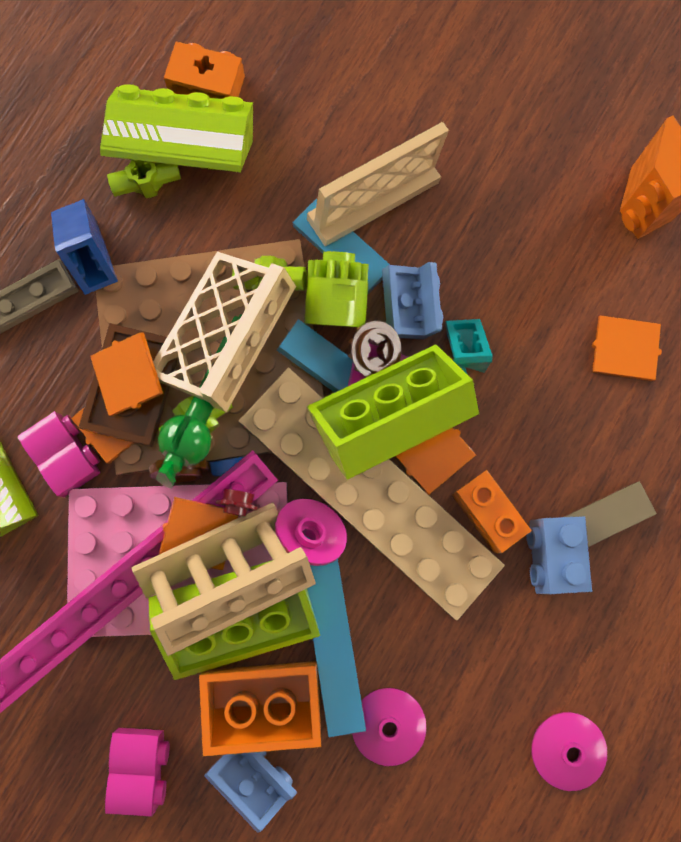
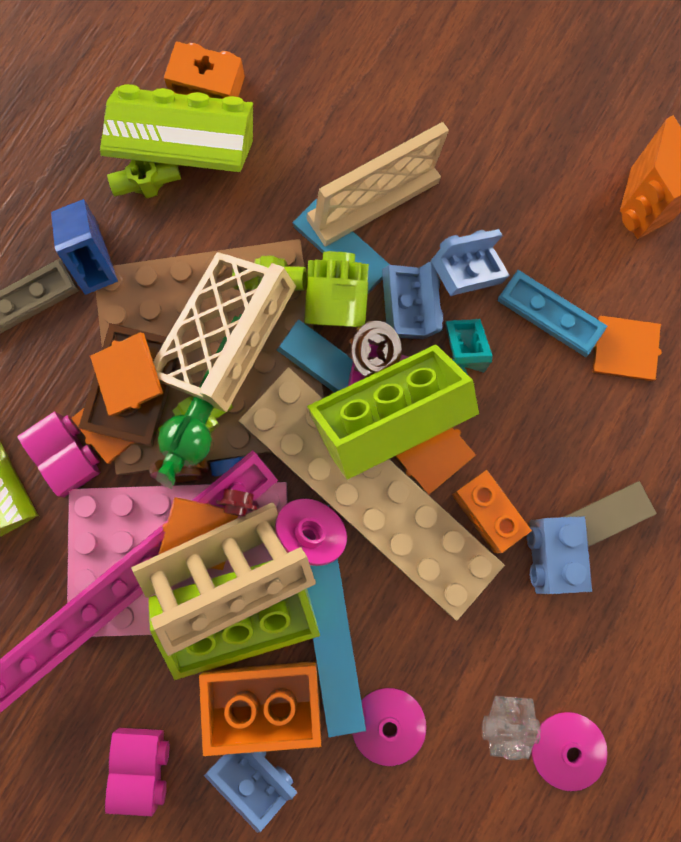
(470, 262): none -> medium blue bracket
(511, 728): none -> clear brick
(552, 313): none -> dark azure tile

